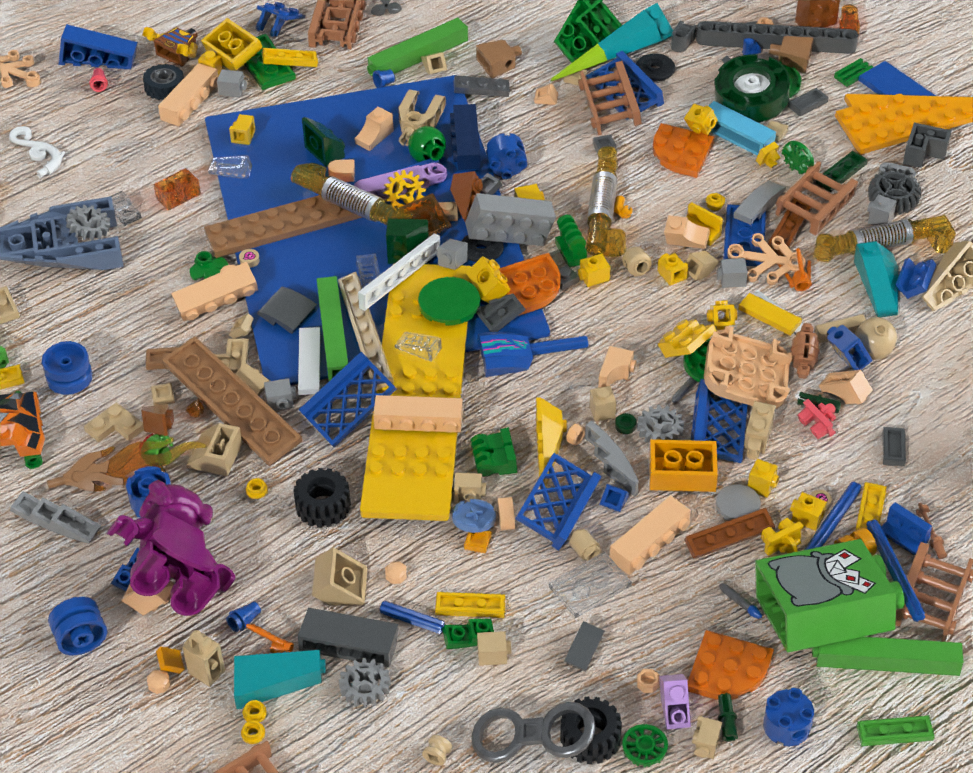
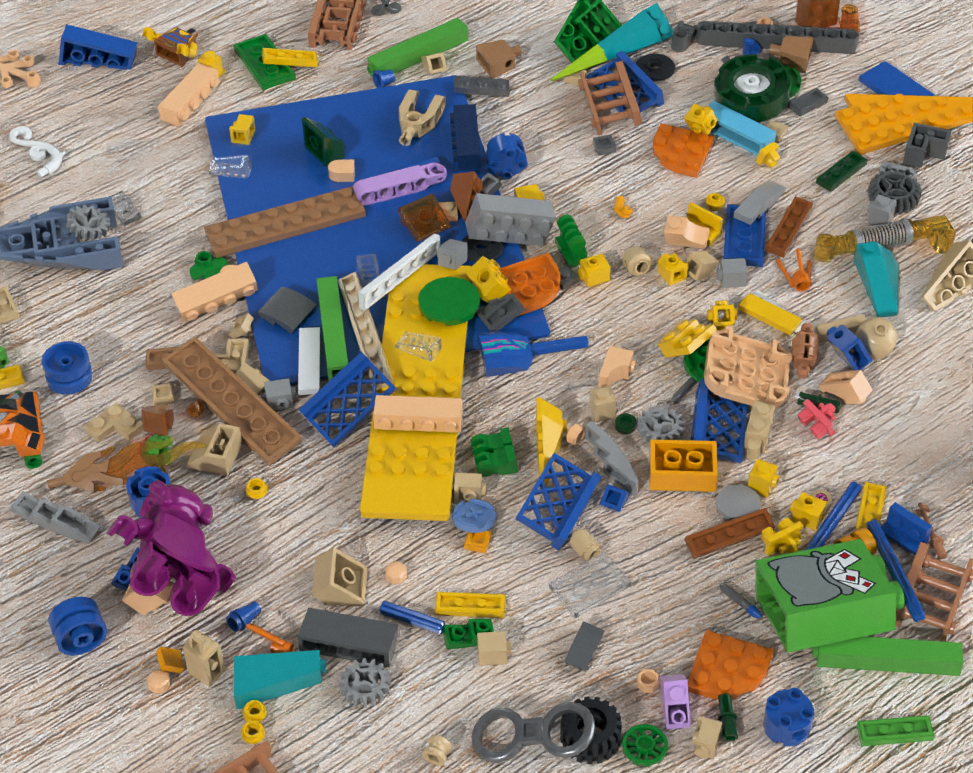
(98, 80): coral cone -> none
(161, 80): black wheel -> none
(177, 189): clear orange brick -> none
(231, 83): light grey brick -> none
(232, 44): yellow brick -> none
(250, 256): tan tile -> none
(282, 15): blue plate -> none
(322, 511): black tyre -> none
(333, 190): clear yellow piece -> none
(376, 128): light nougat arch -> none
(400, 184): yellow gear -> none
(404, 236): dark green slope -> none
(427, 143): green brick -> none
(506, 513): light nougat piece -> none
(546, 95): light nougat slope -> none
(601, 237): clear yellow piece -> none
(650, 535): light nougat brick -> none
(769, 259): light nougat plant -> none
(796, 157): green wheel -> none
(826, 211): nougat fence -> none
(851, 70): green tile -> none
(894, 446): dark grey tile -> none
(915, 278): blue bracket -> none

